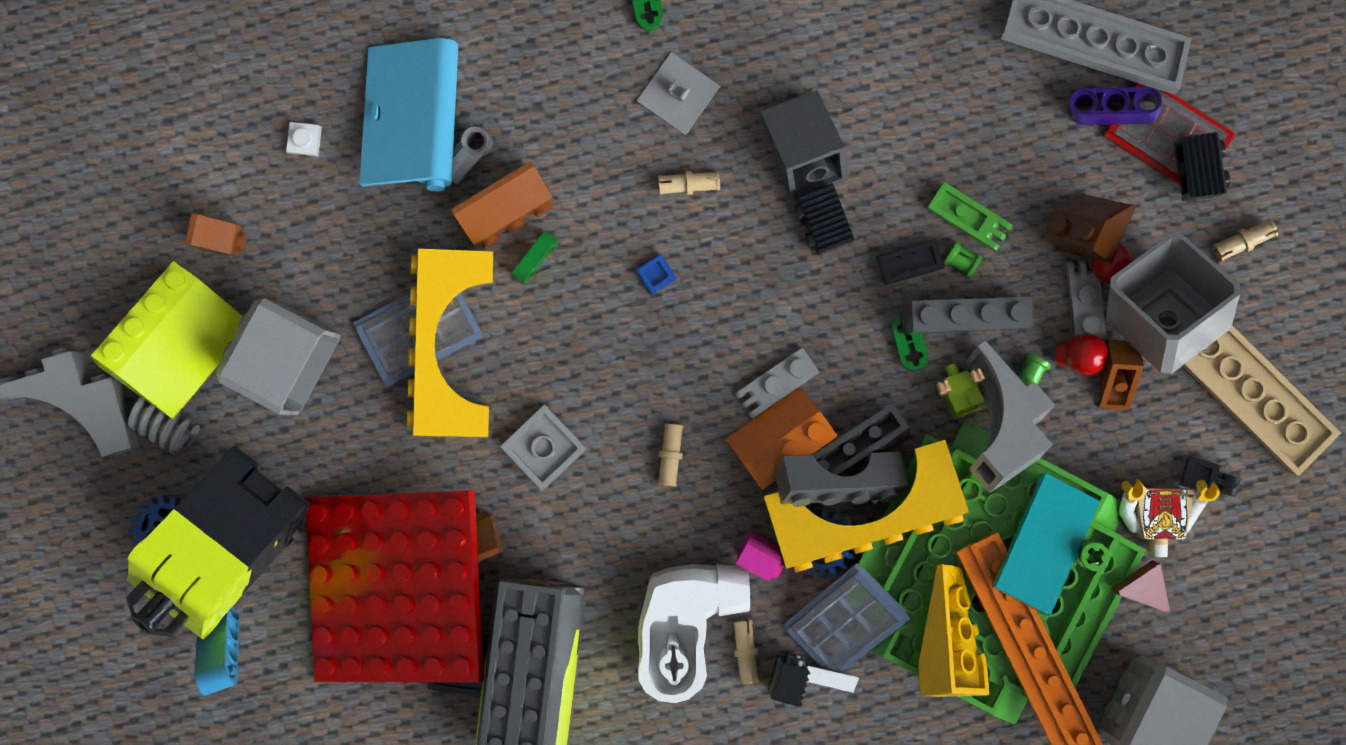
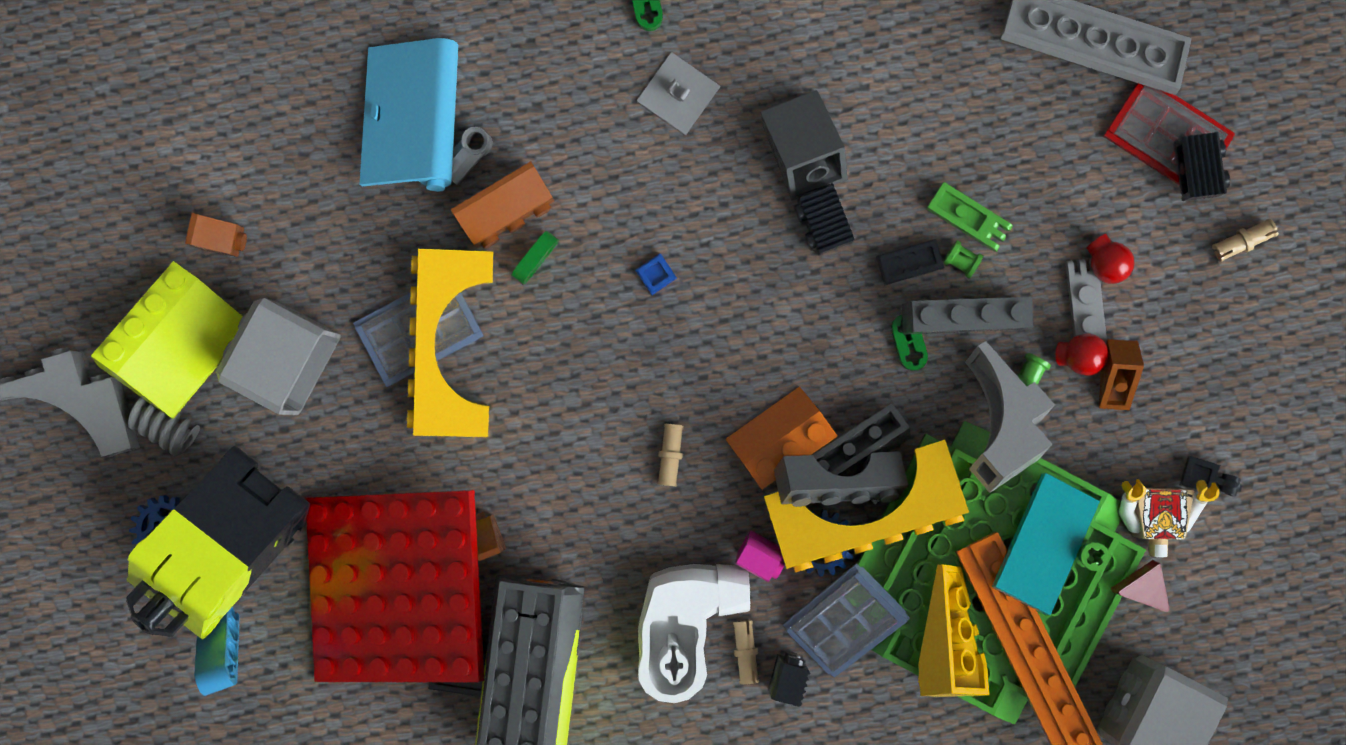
(303, 139): white plate -> none
(543, 447): light grey plate -> none
(688, 182): tan pin -> none
(778, 382): light grey hinge -> none
(832, 679): white sticker -> none
(962, 390): lime piece -> none
(1089, 227): reddish brown slope -> none
(1130, 99): dark purple beam -> none
(1175, 283): light grey plate -> none
(1263, 401): tan plate -> none

